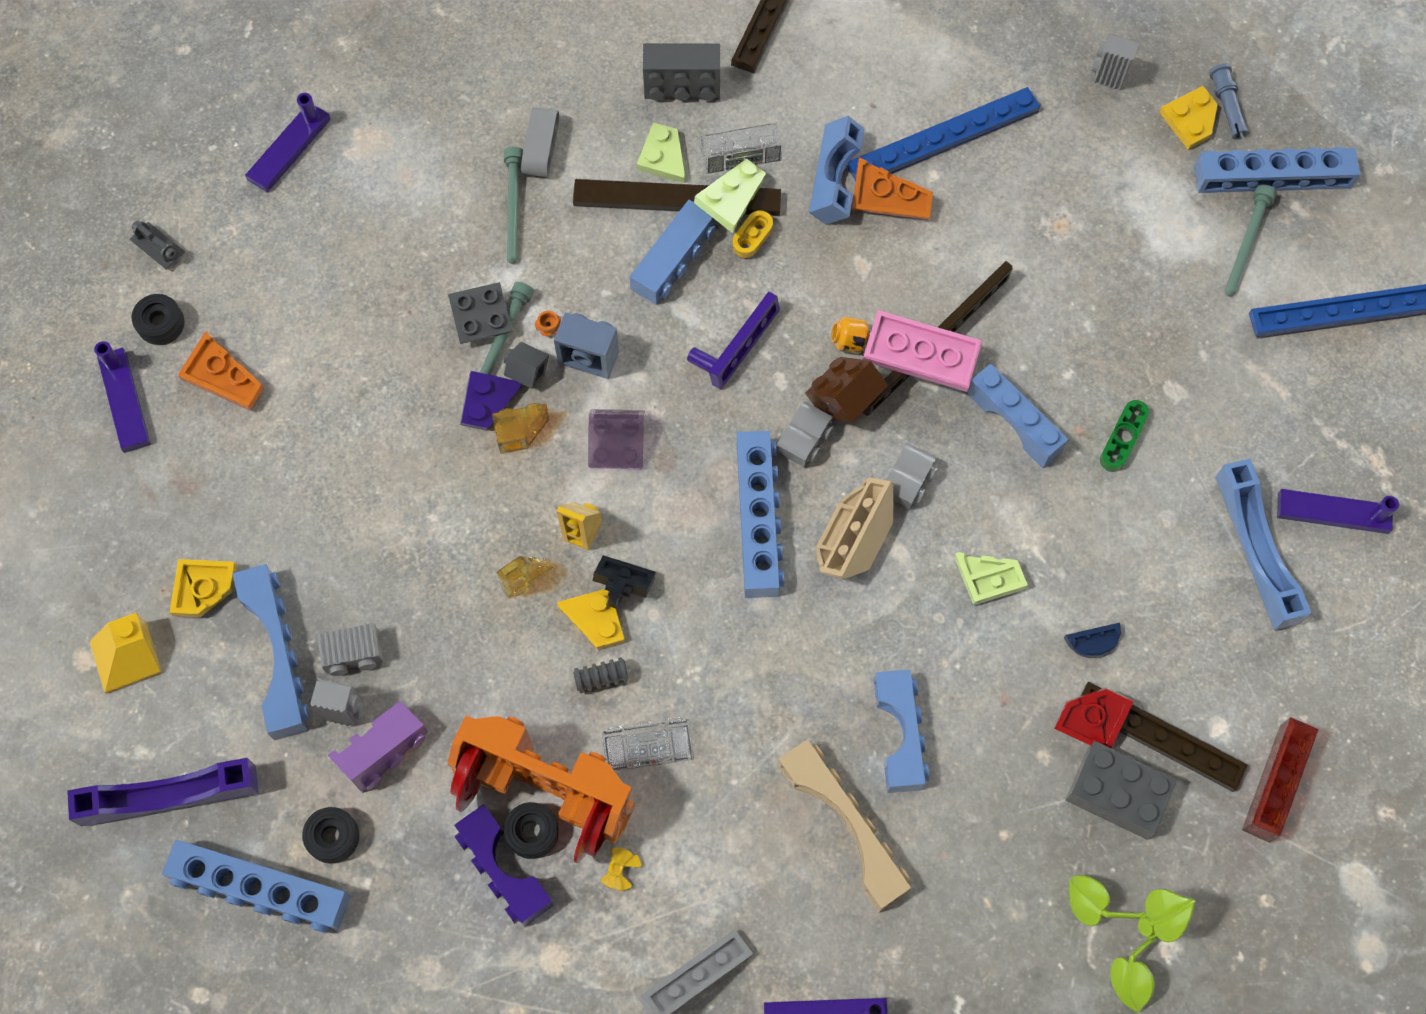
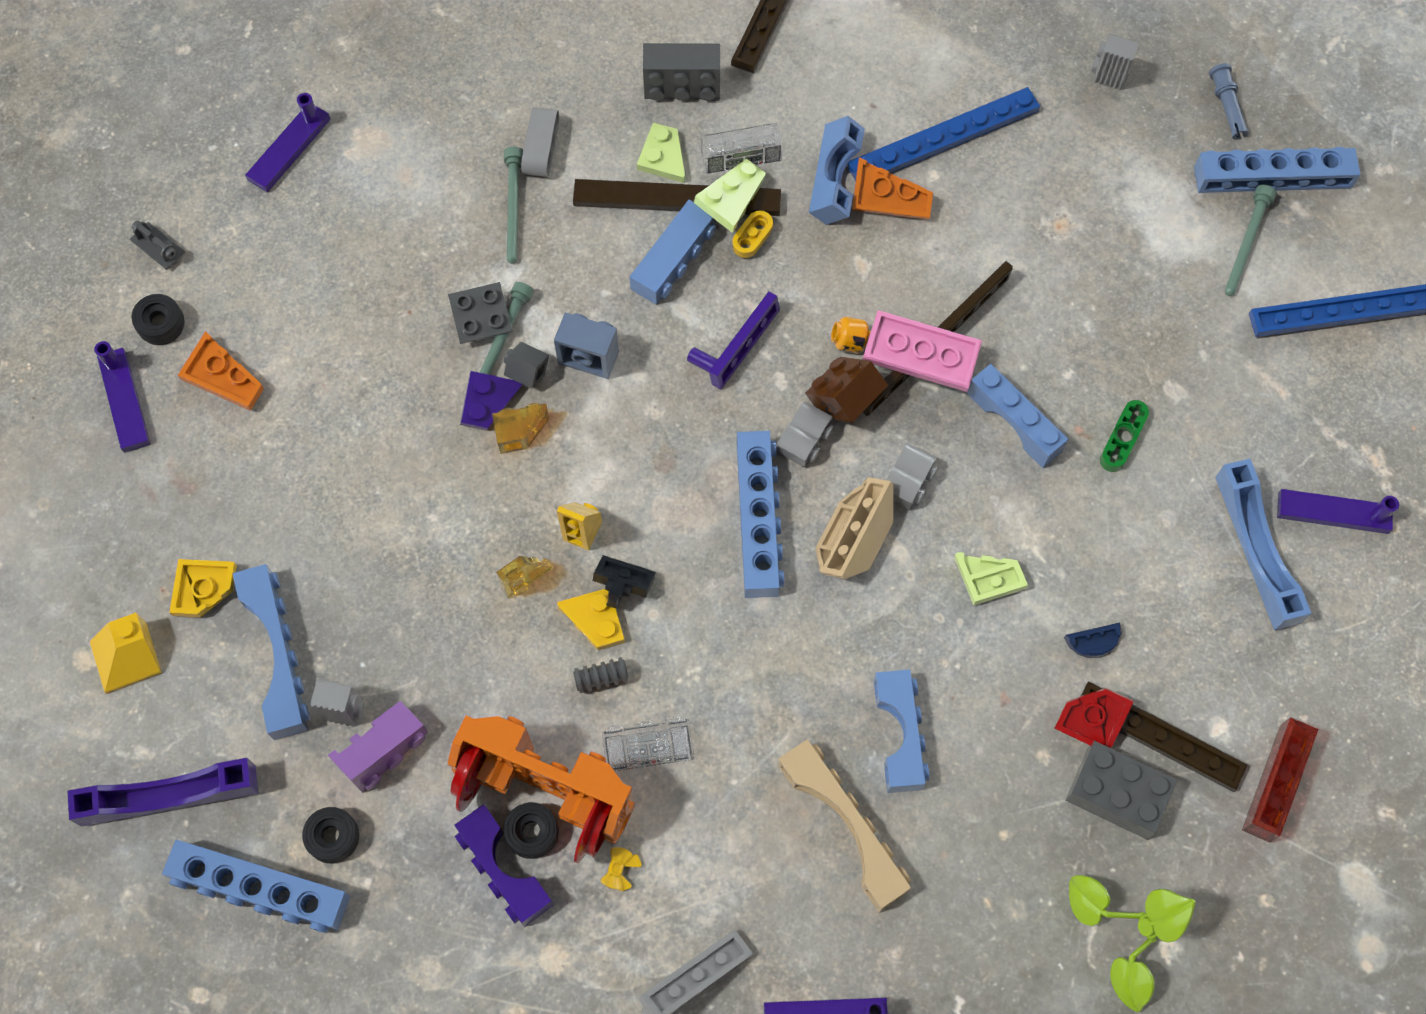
(350, 649): light grey brick -> none
(547, 317): orange plate -> none
(616, 438): clear purple bracket -> none
(1191, 116): yellow plate -> none

